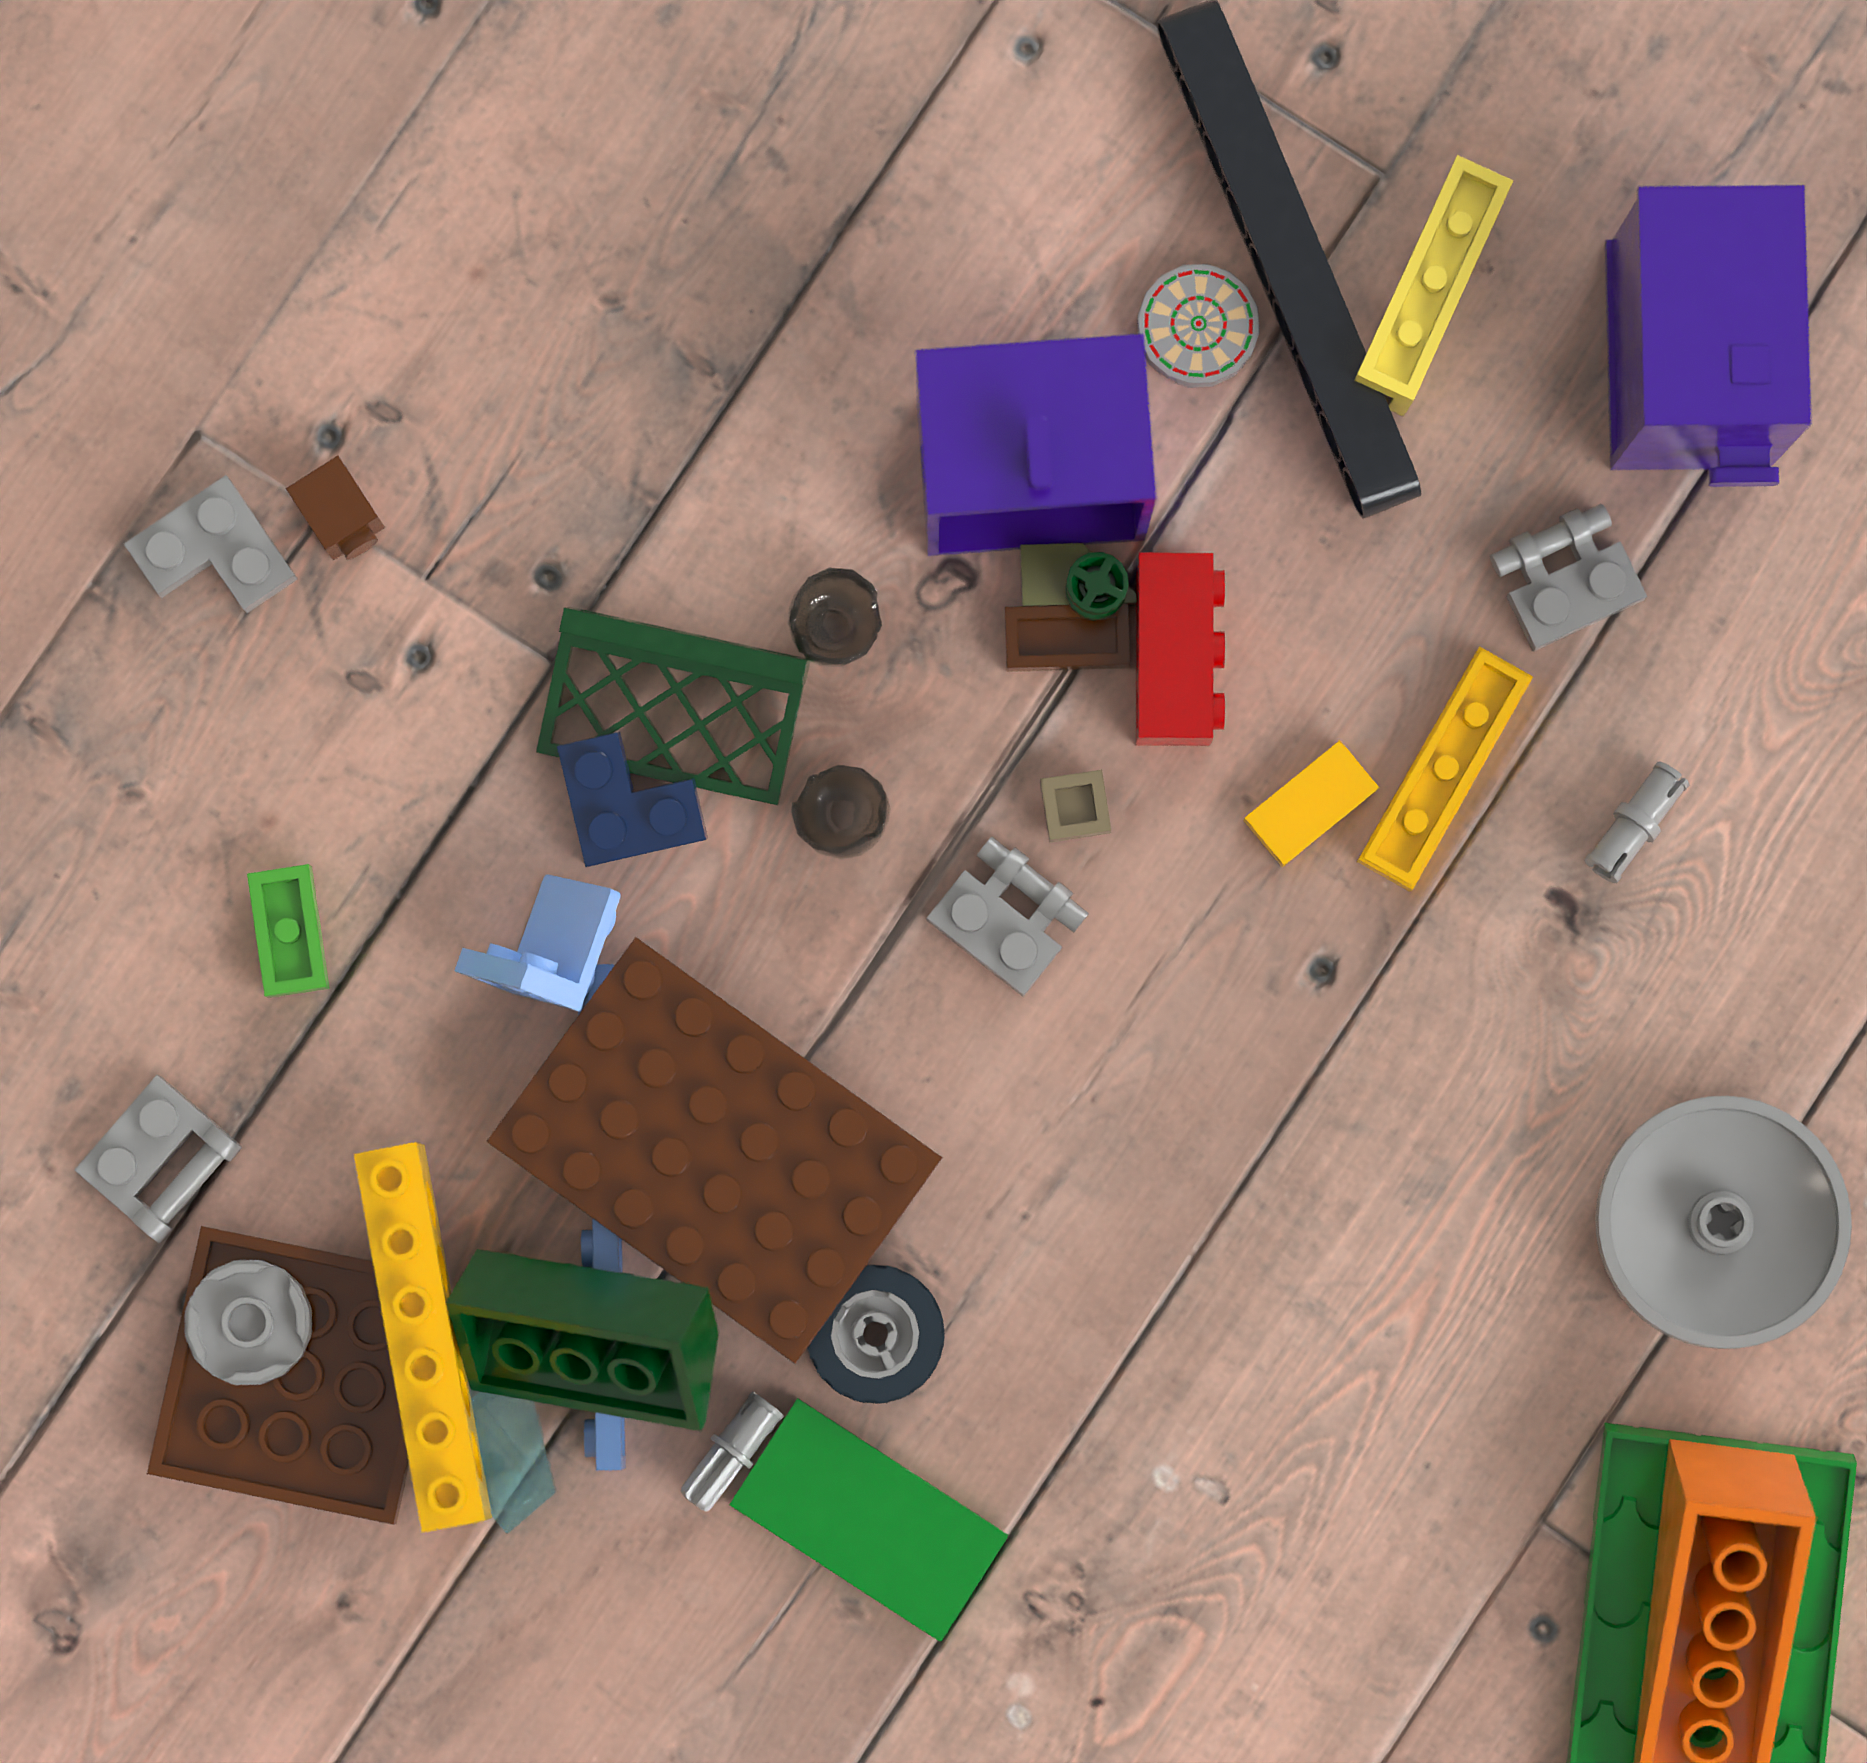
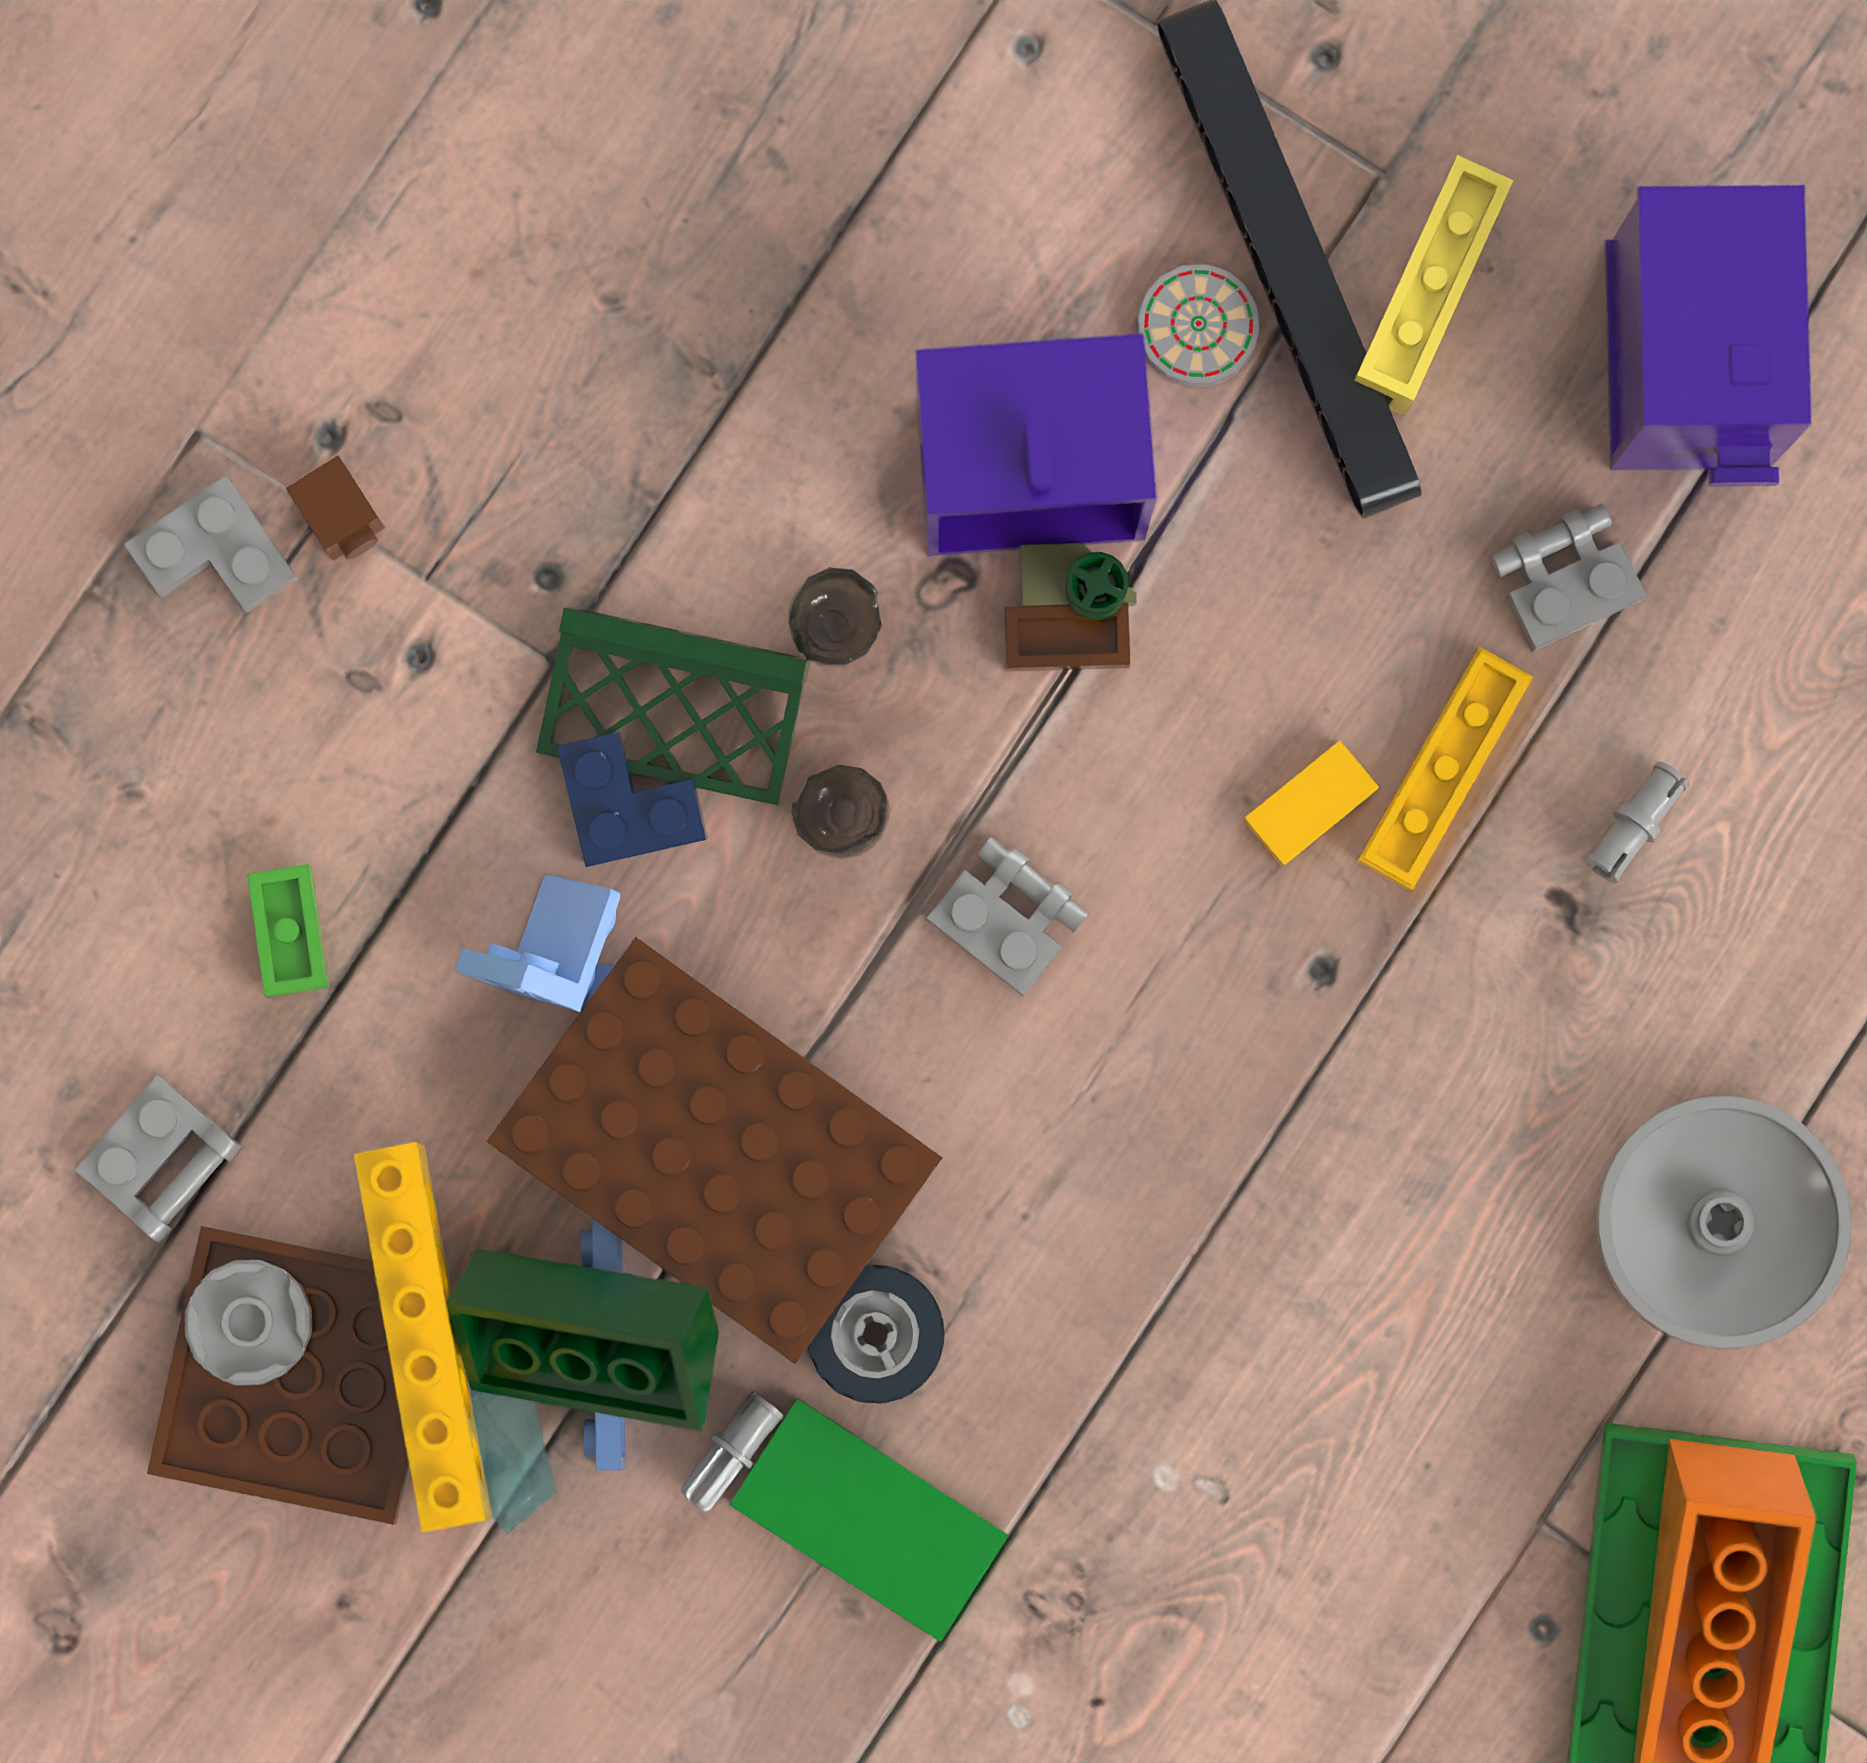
(1075, 806): dark tan plate -> none
(1178, 649): red brick -> none

